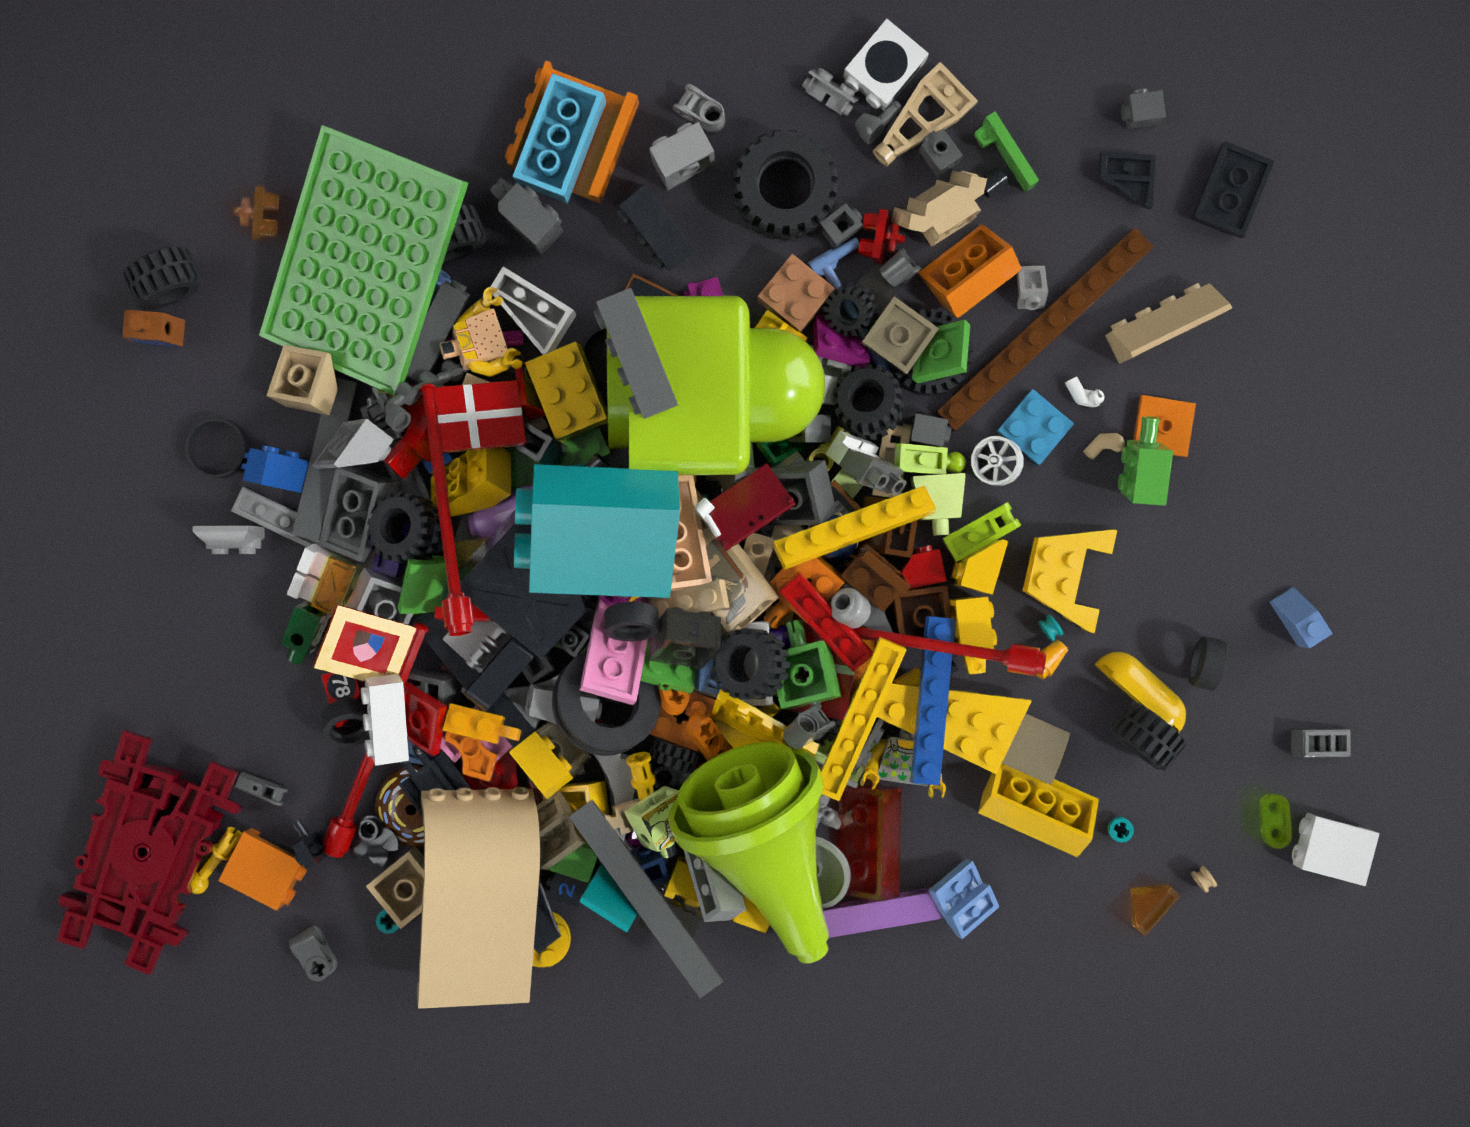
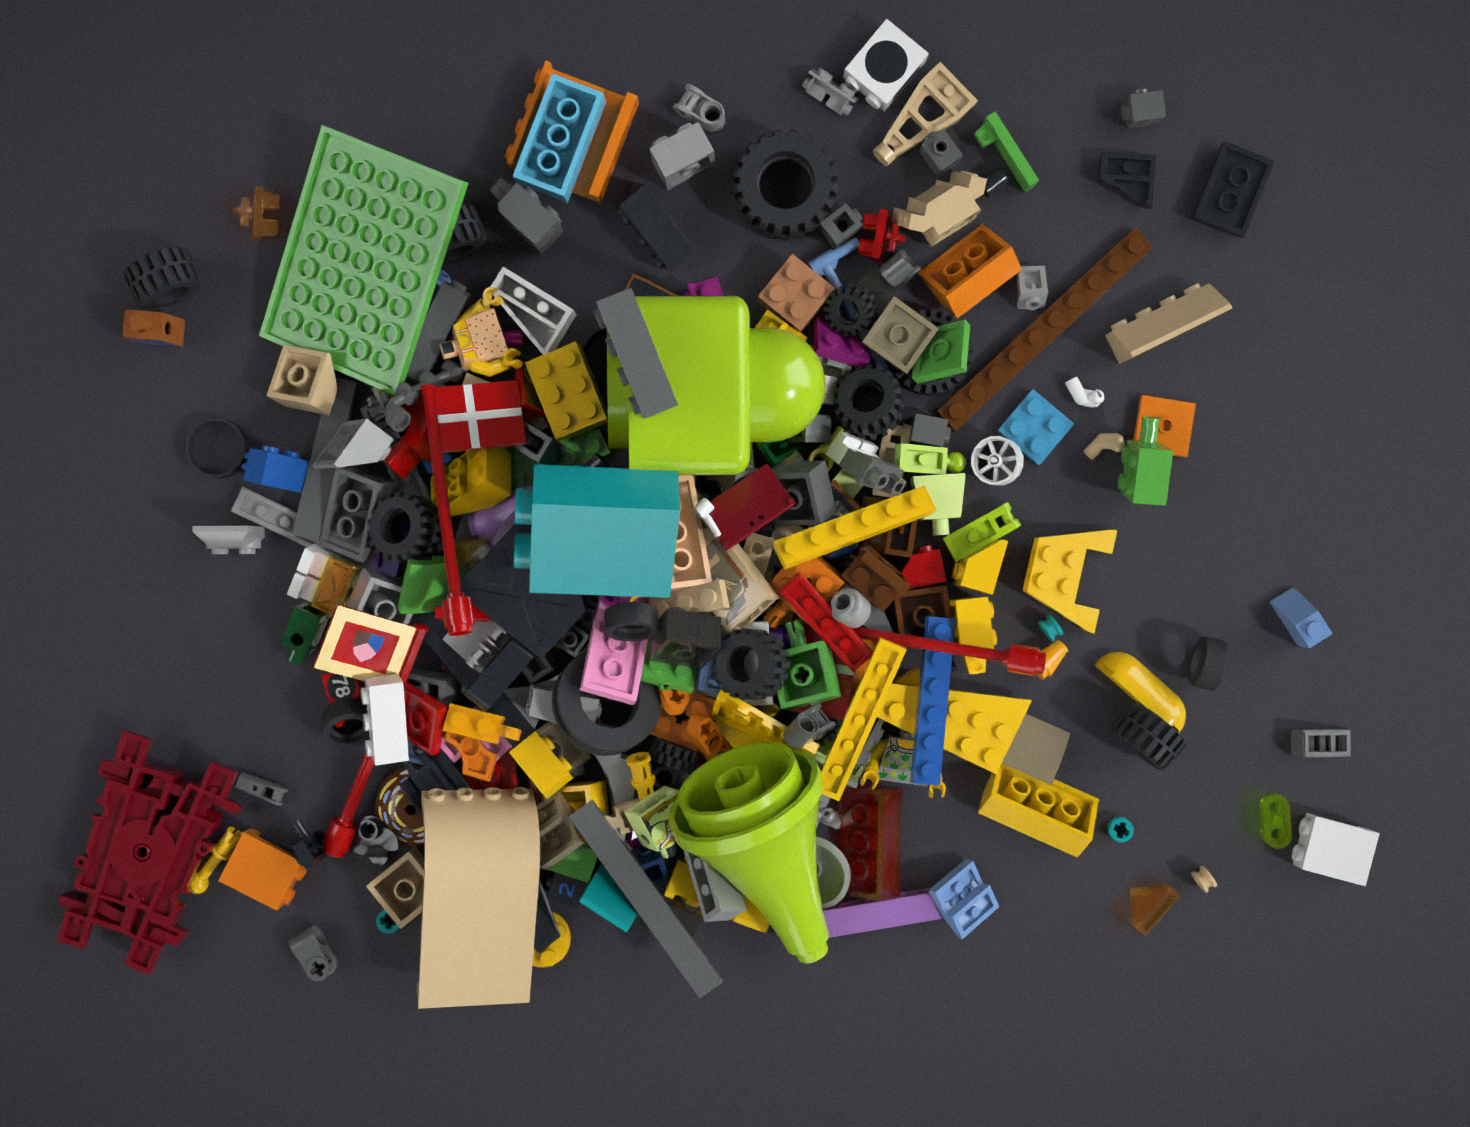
(871, 127): dark grey bar -> none

